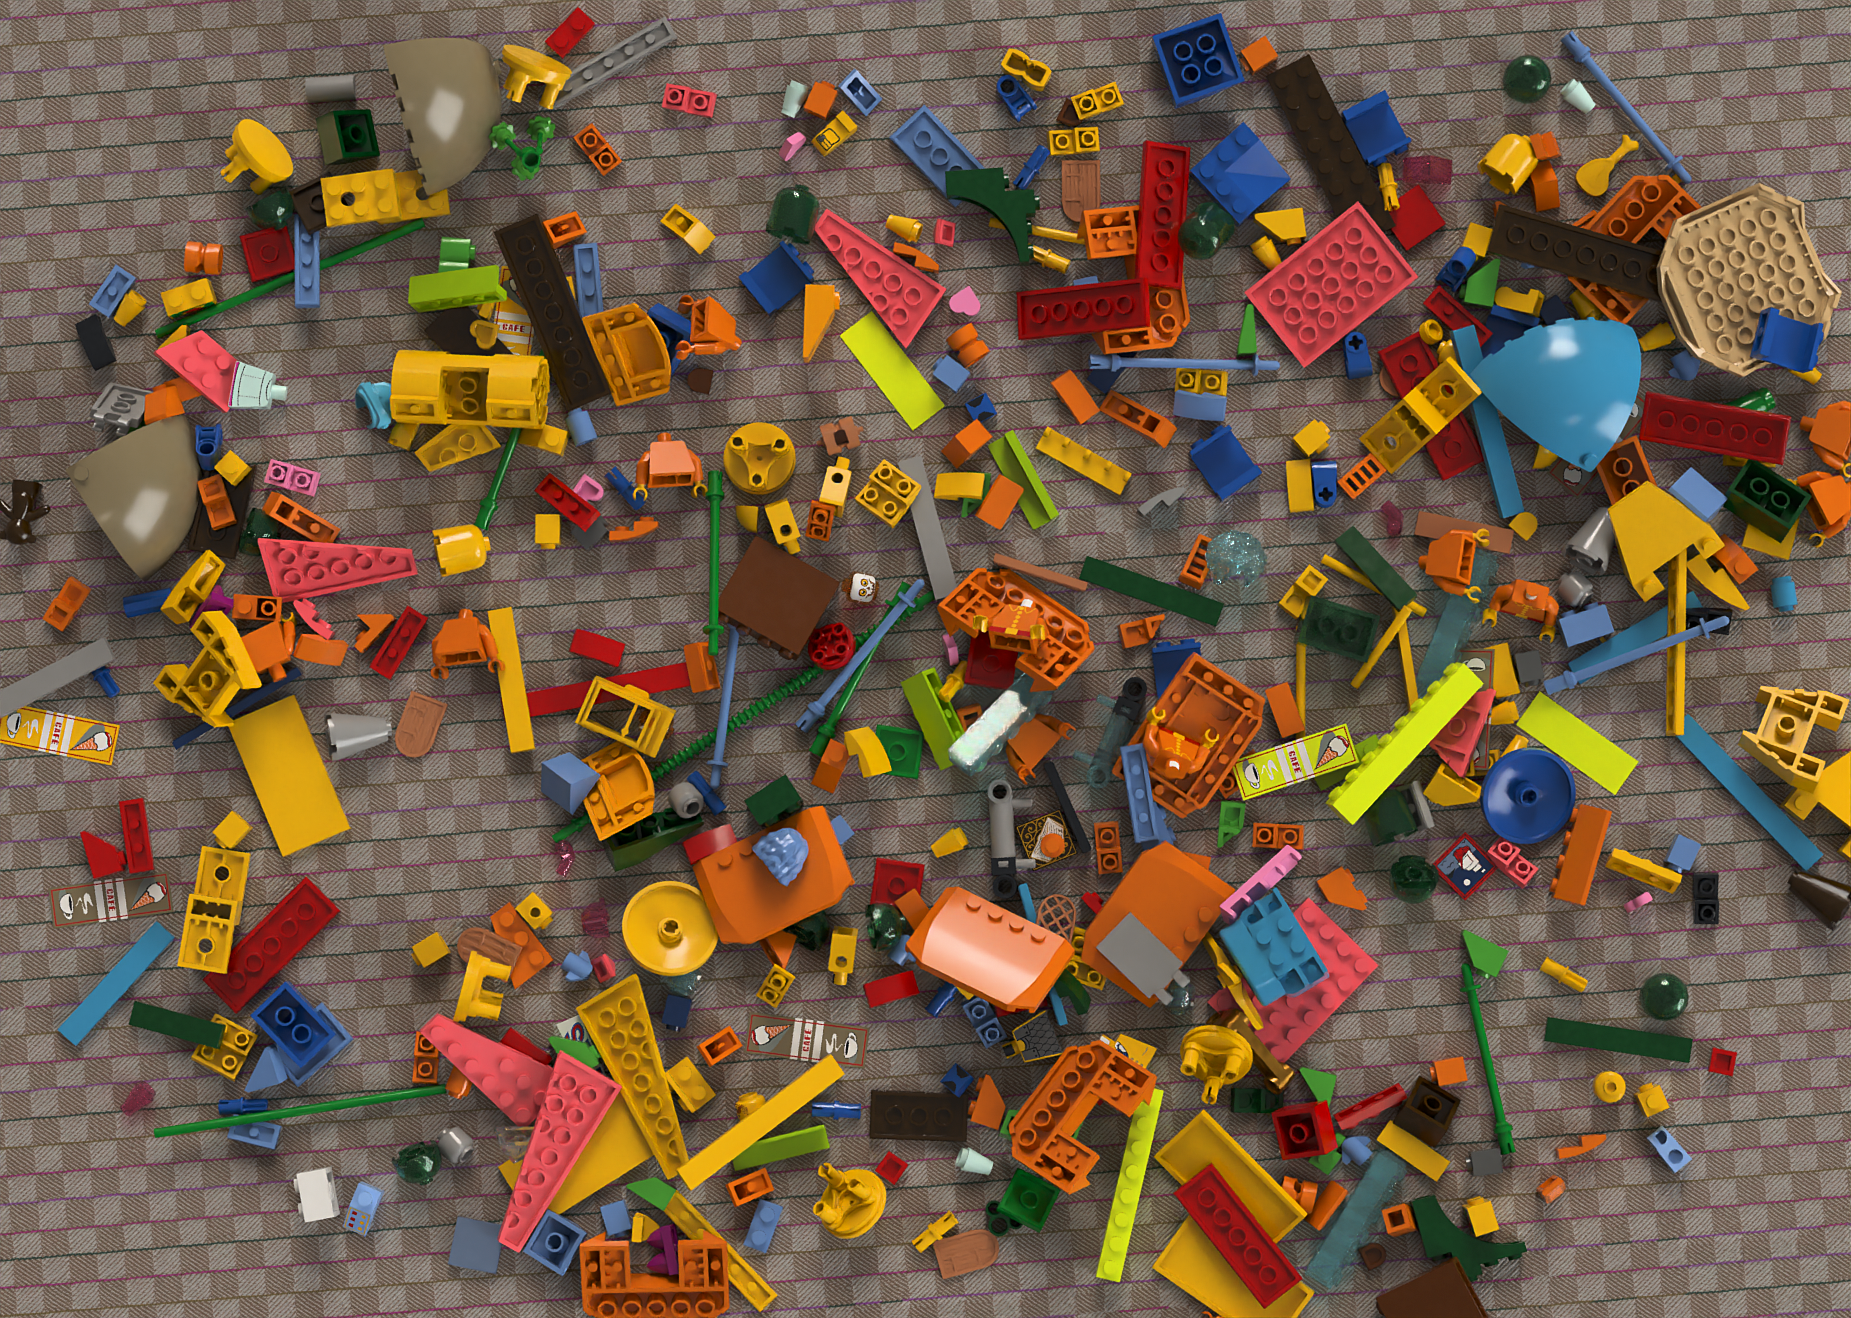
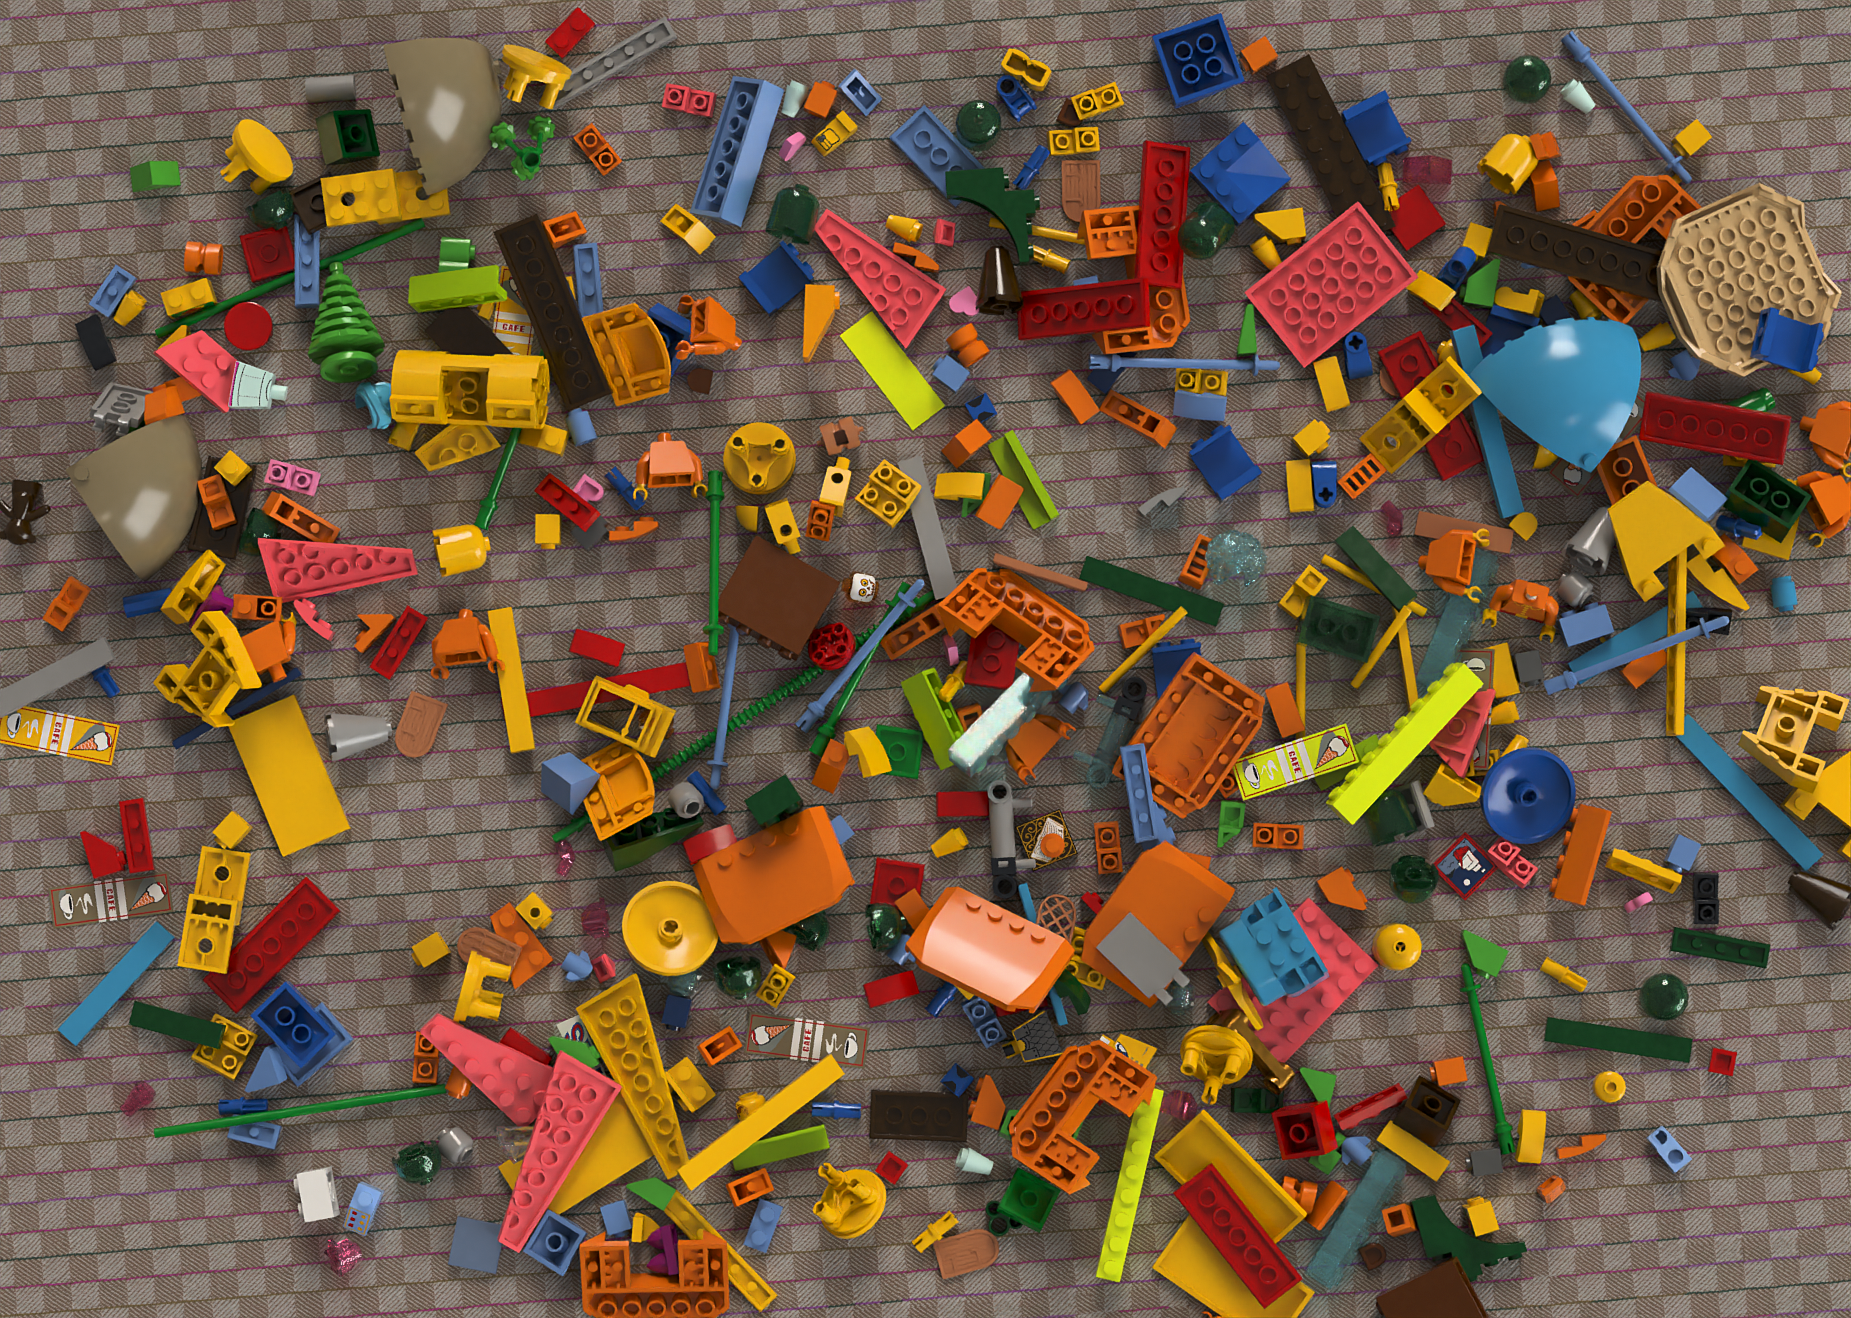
(155, 175): none -> bright green slope
(208, 445): blue piece -> none
(248, 326): none -> red tile
(321, 651): orange slope -> none
(343, 1255): none -> clear pink piece
(344, 334): none -> bright green plant
(485, 333): yellow tile -> none
(737, 150): none -> medium blue slope
(738, 977): none -> clear green cylinder
(782, 853): medium blue hair -> none
(842, 944): yellow torso -> none
(913, 632): none -> orange slope
(962, 804): none -> red slope
(974, 135): none -> clear green cylinder
(998, 284): none -> dark brown cone
(1014, 627): orange torso -> none
(1067, 807): black tile -> none
(1074, 696): none -> medium blue piece
(1083, 461): yellow hinge -> none
(1143, 649): none -> yellow axle
(1172, 751): orange torso -> none
(1179, 1104): none -> clear pink piece
(1259, 884): bright pink hinge -> none
(1331, 383): none -> yellow slope
(1385, 945): none -> yellow cylinder
(1431, 290): none -> yellow slope
(1431, 332): yellow tile -> none
(1532, 1136): none -> yellow slope
(1577, 743): neon yellow sticker -> none
(1594, 175): yellow piece -> none
(1643, 668): none -> orange slope
(1651, 1099): yellow brick -> none
(1691, 139): none -> yellow brick
(1720, 947): none -> dark green tile
(1738, 527): none -> blue axle

